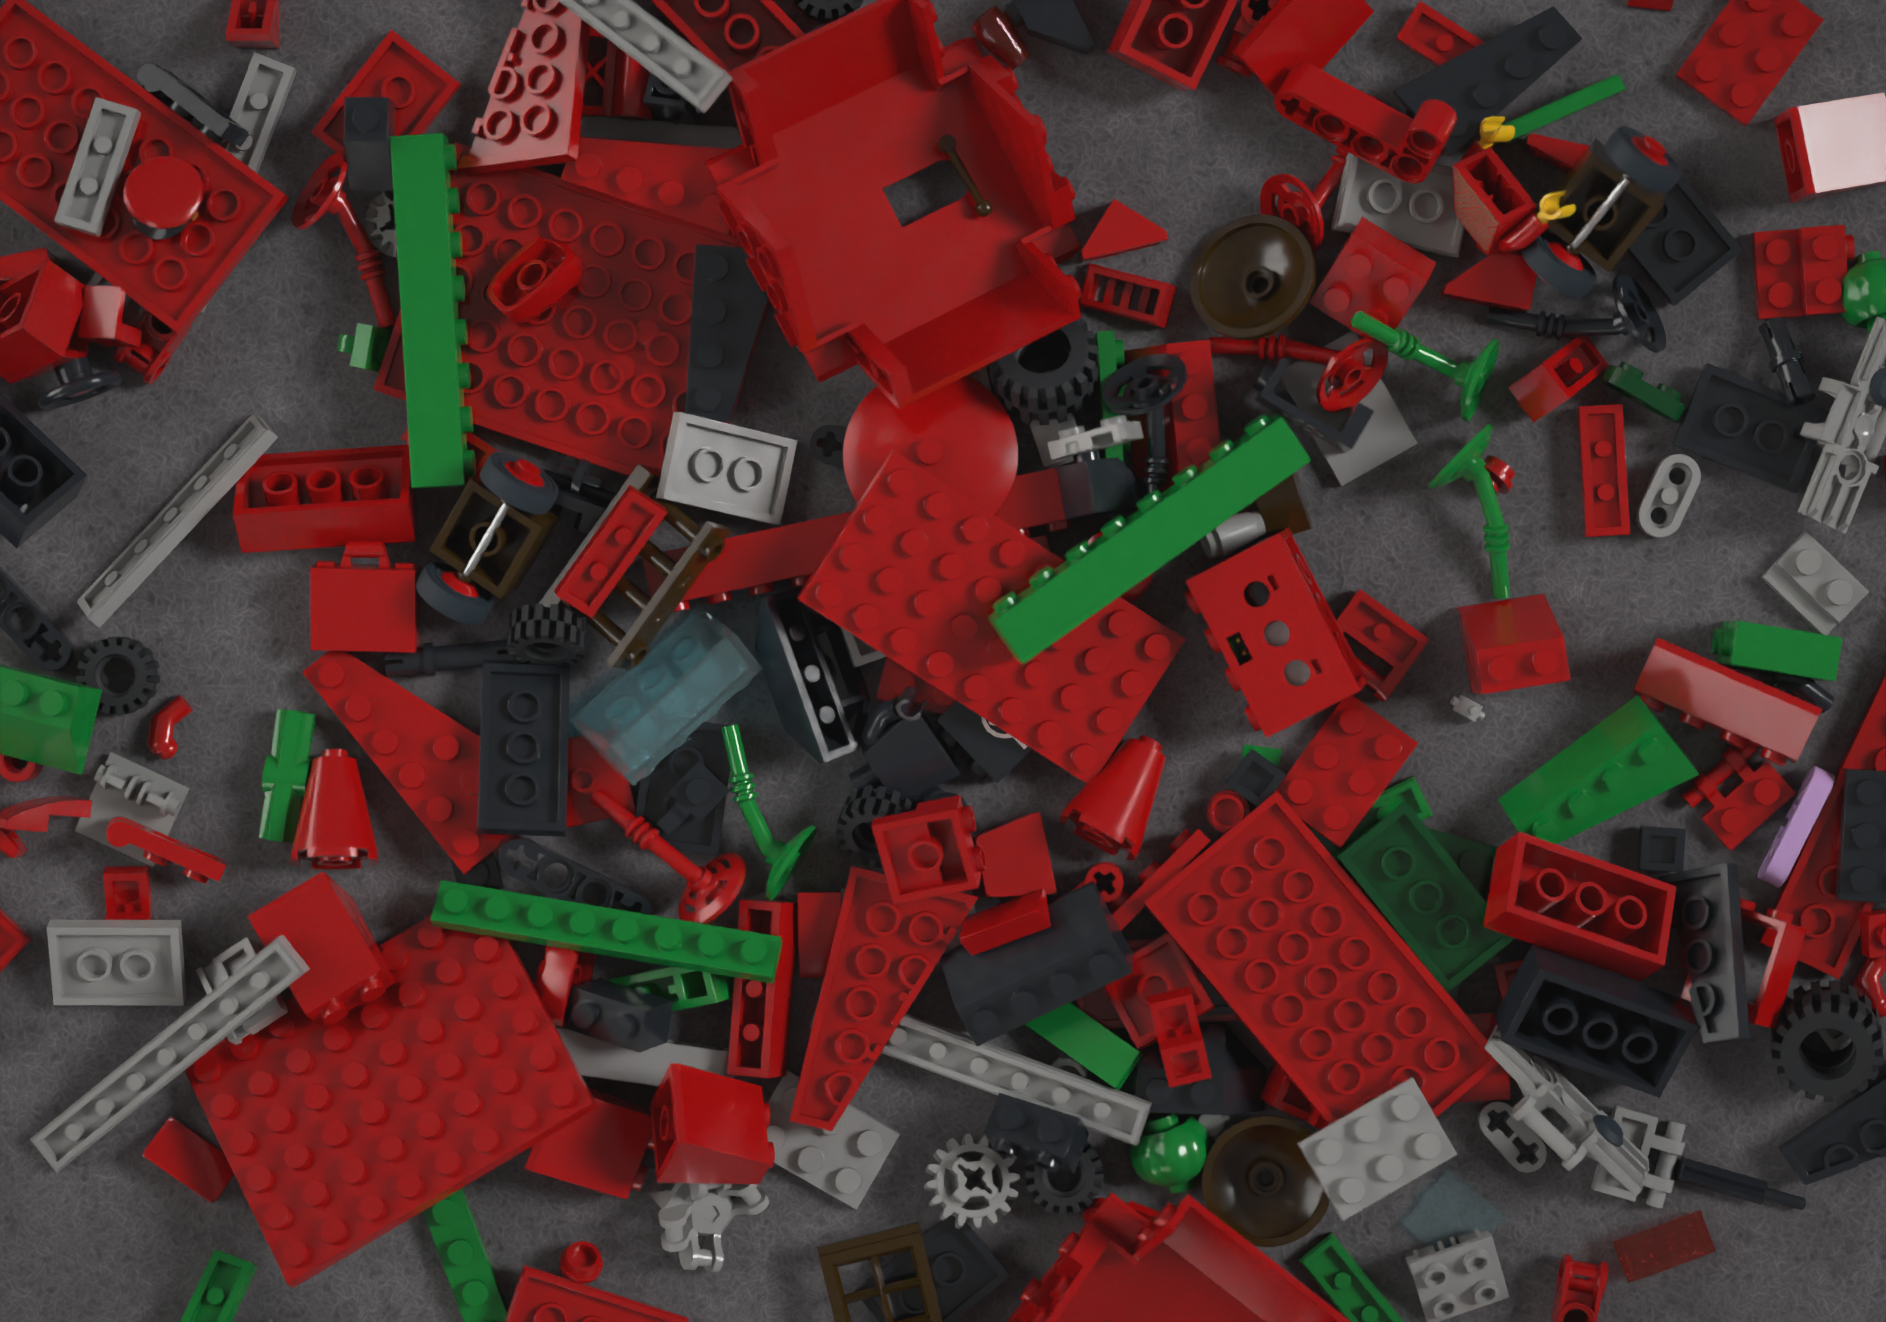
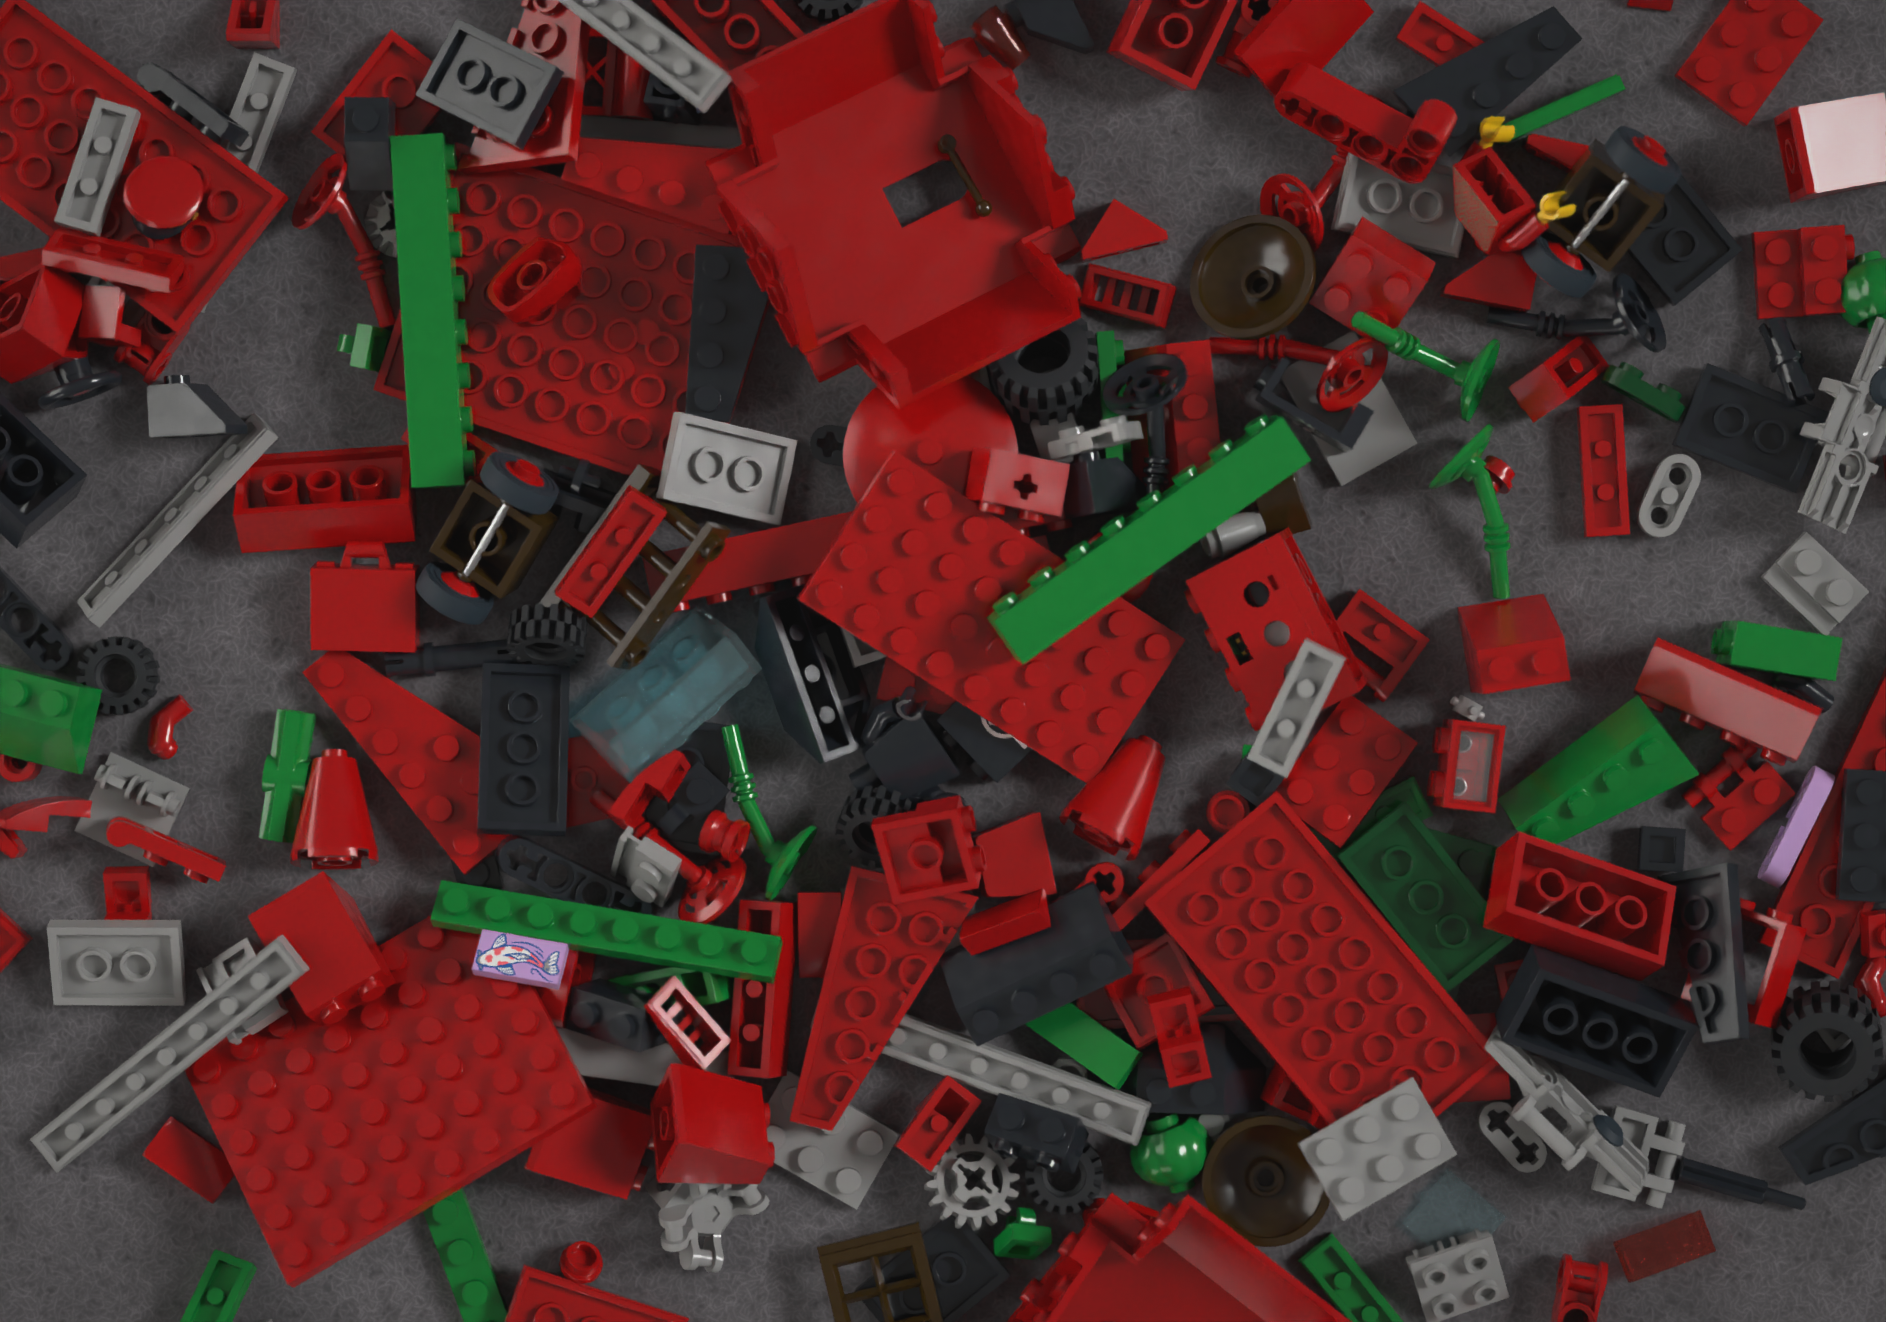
(113, 260): none -> red plate
(189, 411): none -> slope
(489, 83): none -> black plate
(520, 959): none -> tile
(647, 866): none -> light grey plate
(658, 779): none -> red slope
(705, 1027): none -> slope
(724, 836): none -> red wheel
(937, 1123): none -> red slope
(1022, 1237): none -> green tile
(1039, 480): none -> red brick
(1296, 707): none -> light grey plate
(1467, 765): none -> red piece

